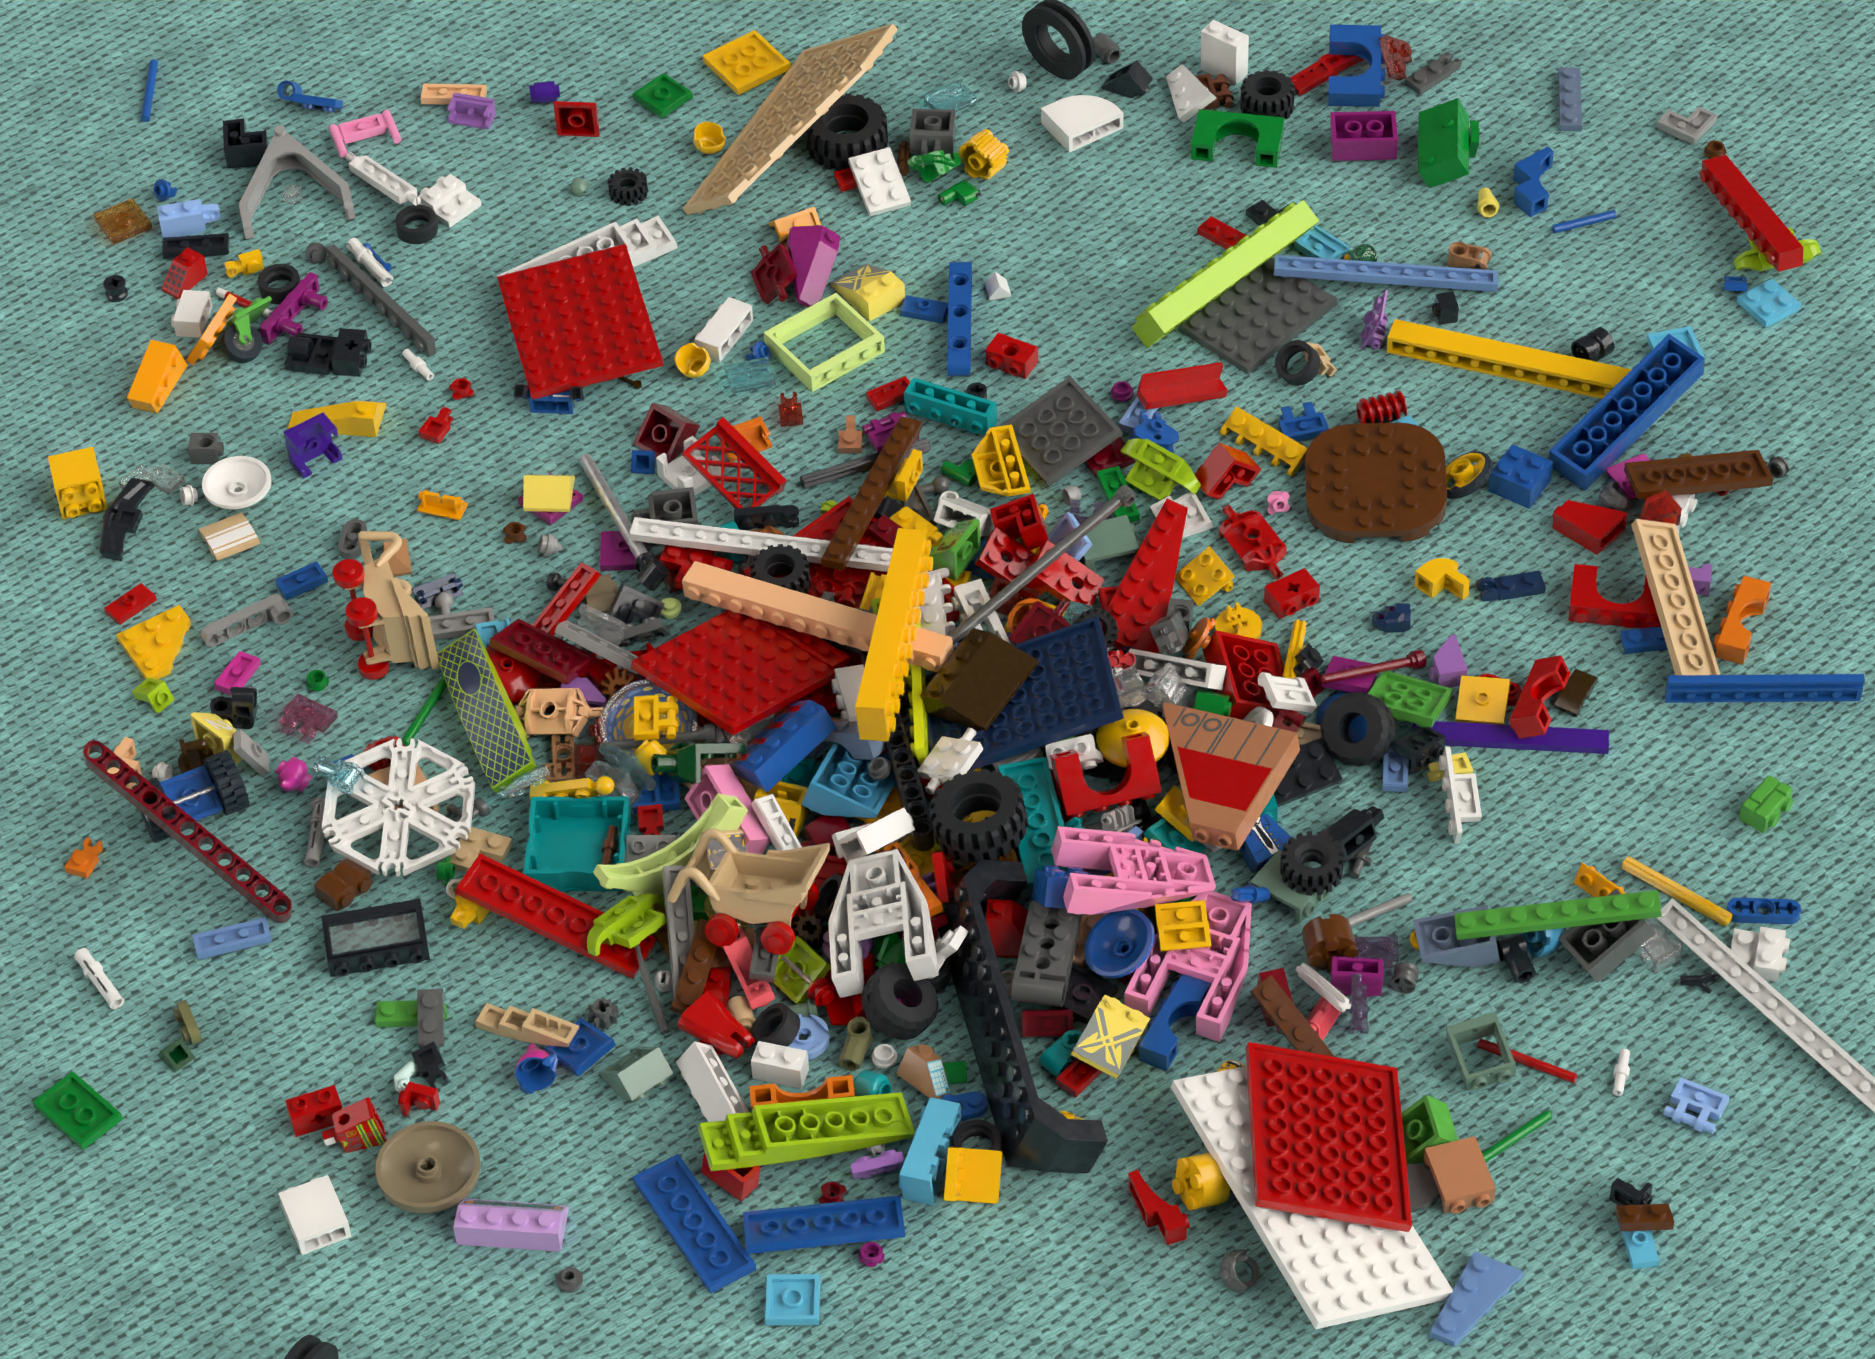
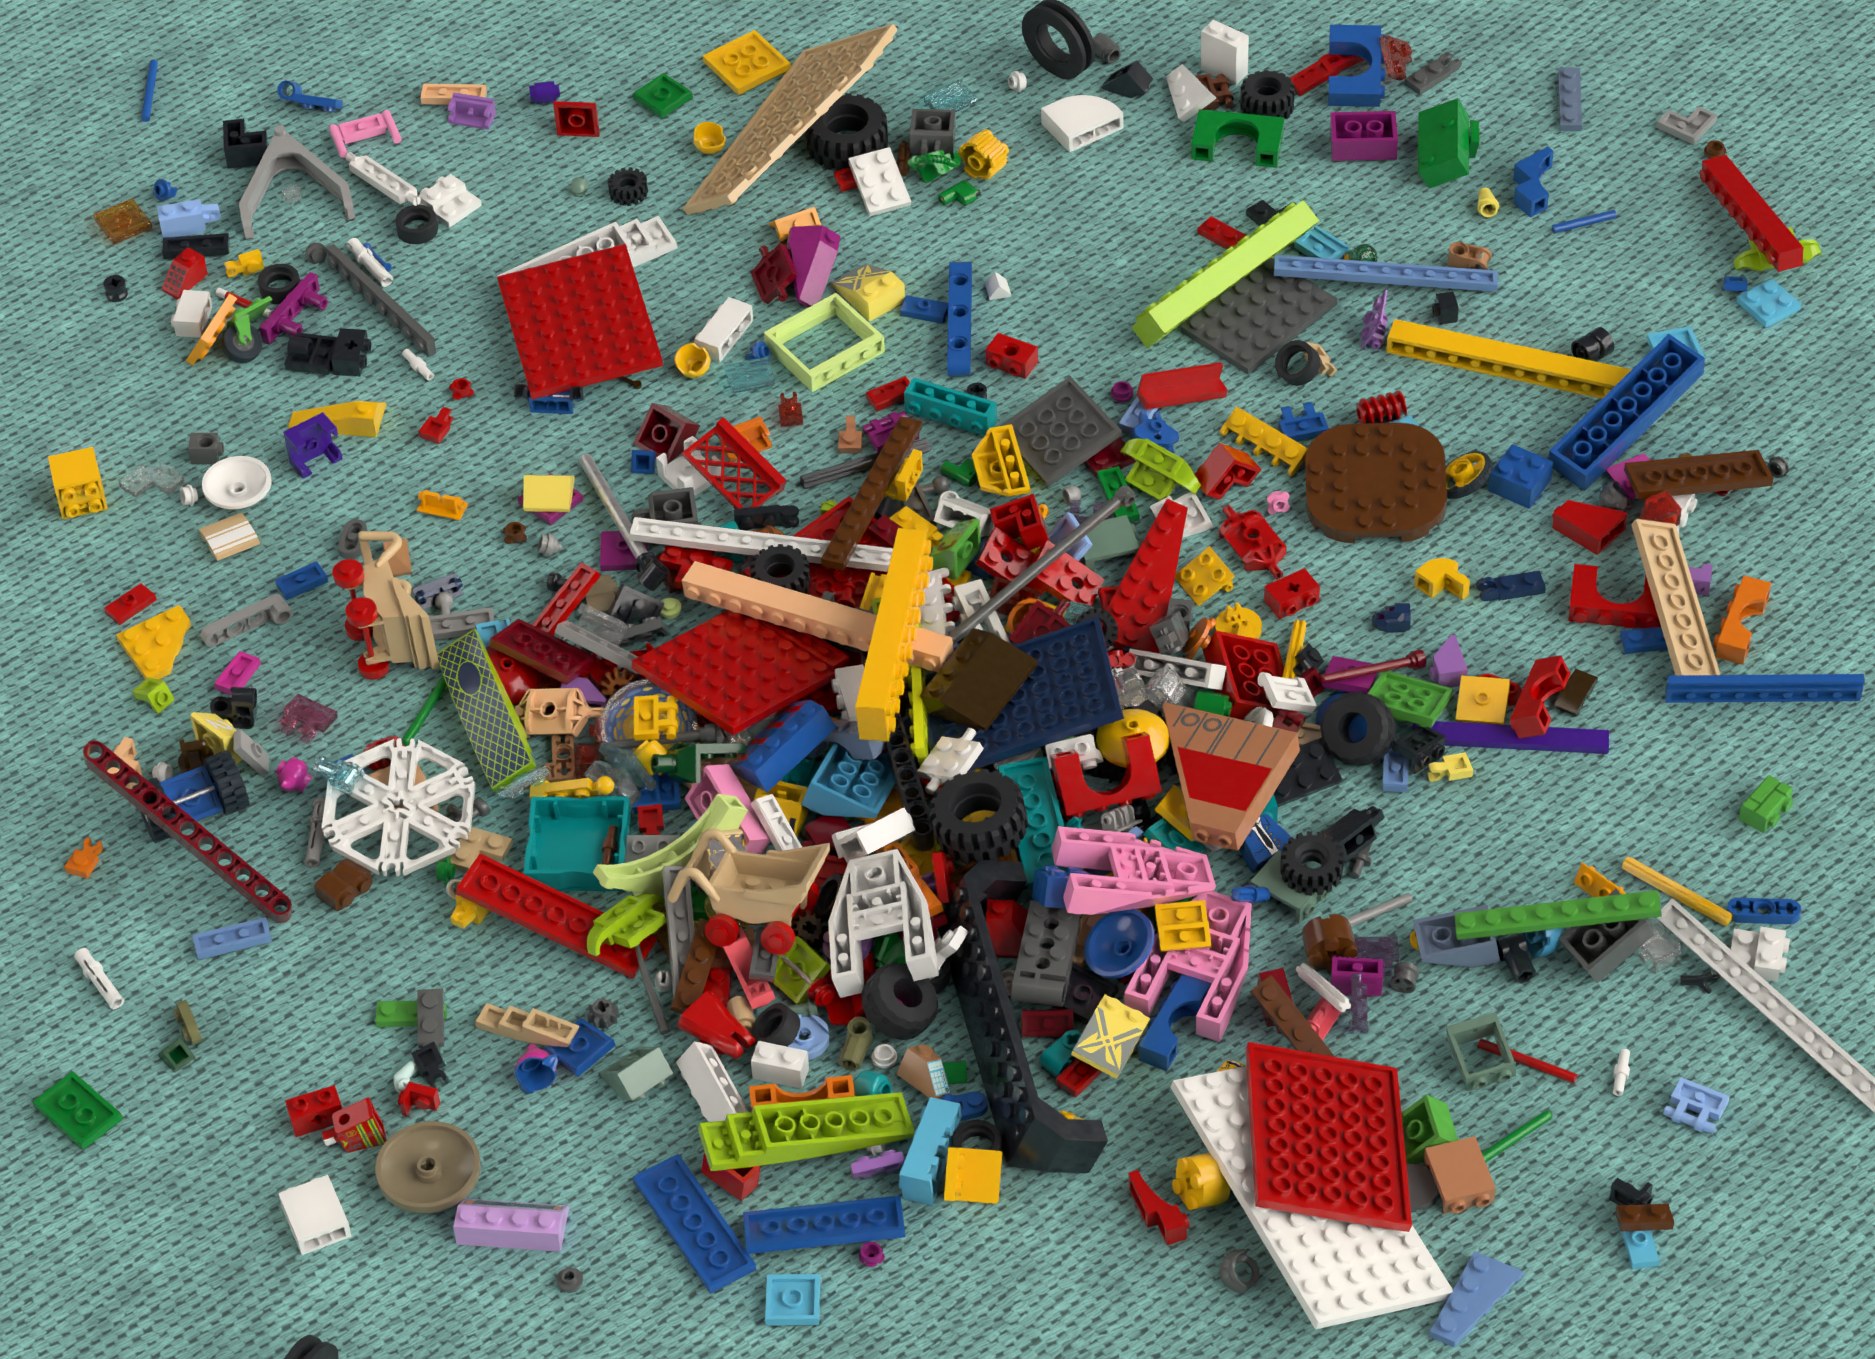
(123, 517): black plate -> none
(156, 376): light orange wedge -> none
(317, 680): green plate -> none
(375, 938): black window -> none
(832, 1188): dark red plate -> none
(879, 768): dark grey plate -> none
(1462, 796): white bracket -> none

